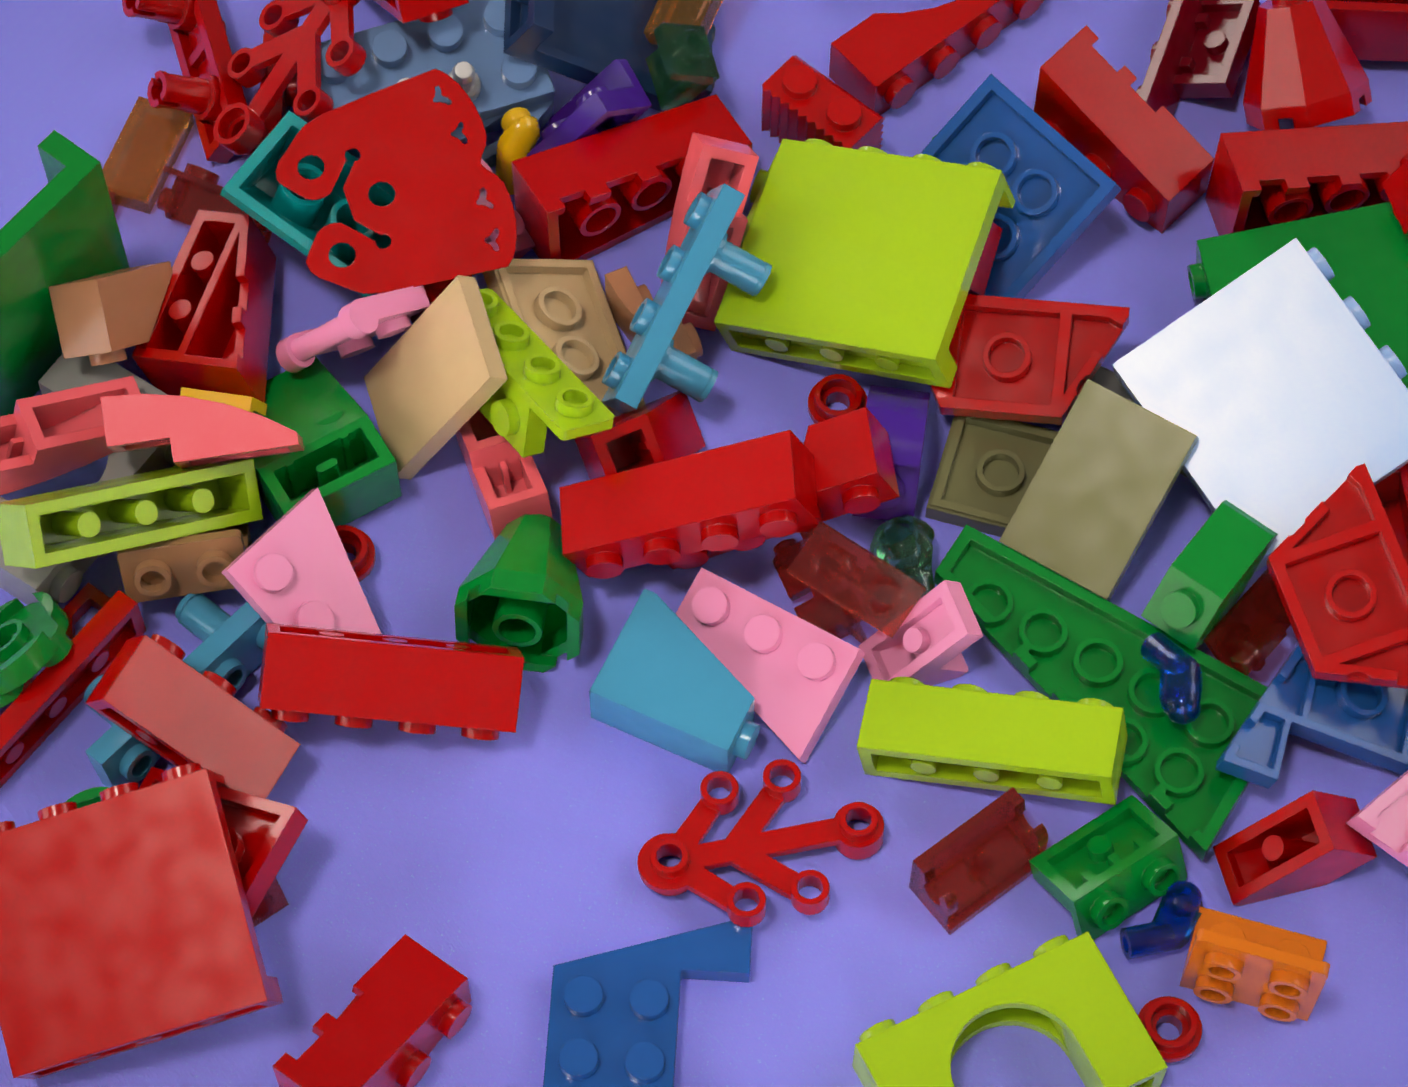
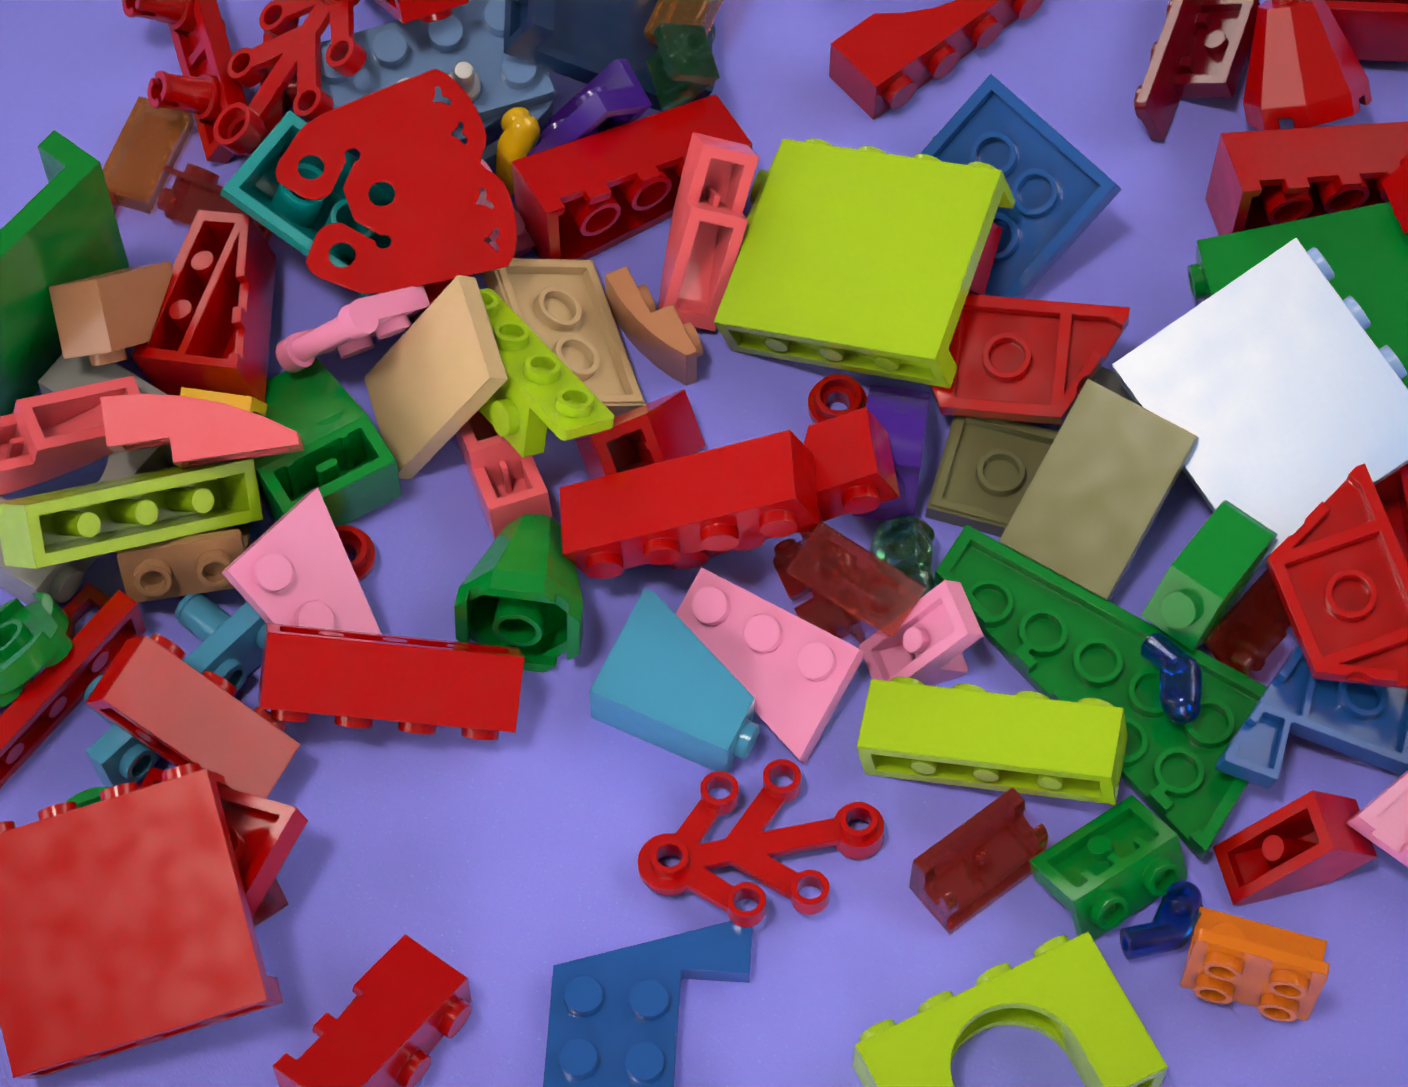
(656, 321): dark azure plate -> none
(807, 105): red brick -> none
(1112, 126): red wedge -> none
(1182, 1016): red plate -> none

